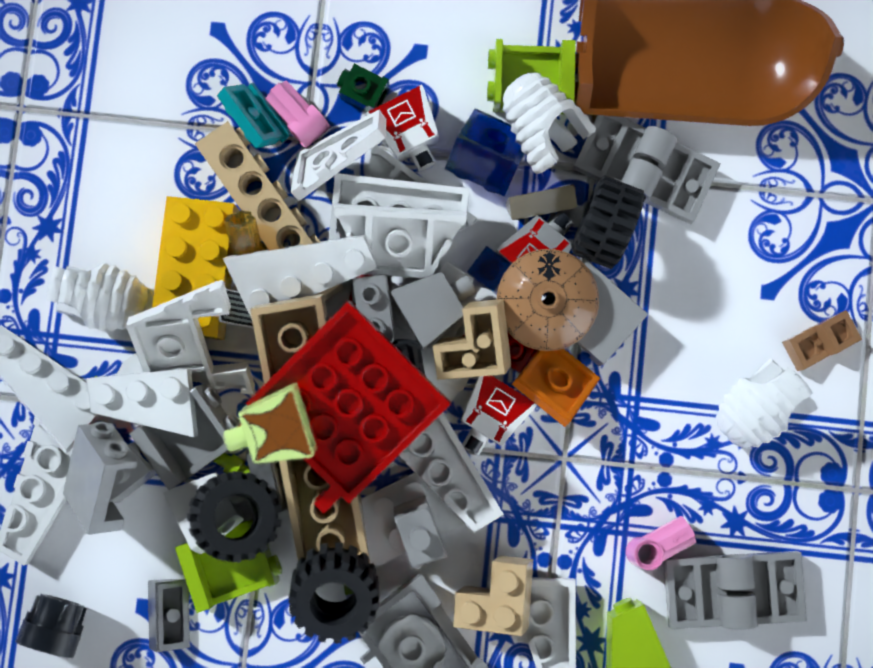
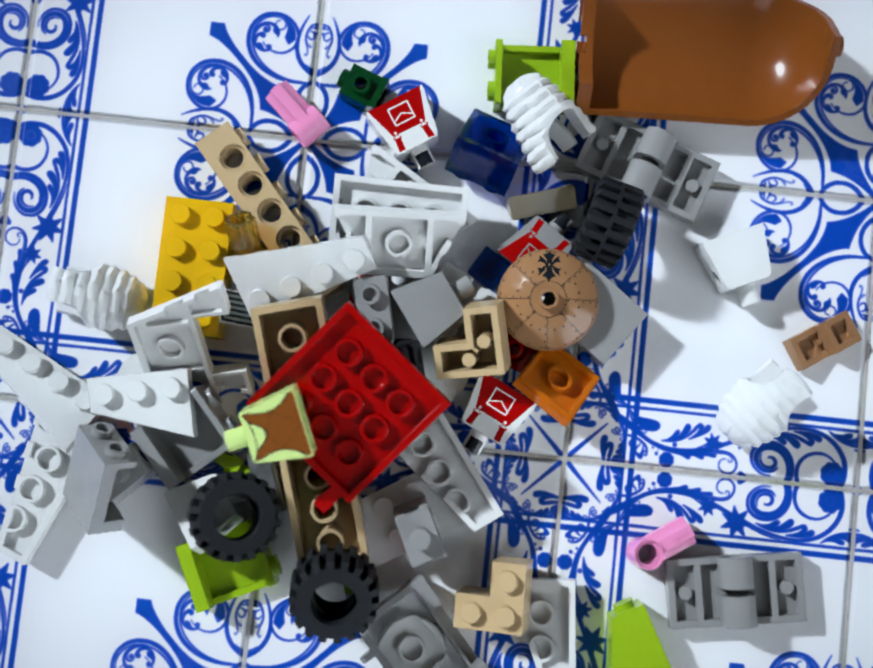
(52, 626): black piece -> none
(168, 614): flat silver slope -> none
(253, 115): teal plate -> none
(335, 152): white wing -> none
(737, 262): none -> white torso

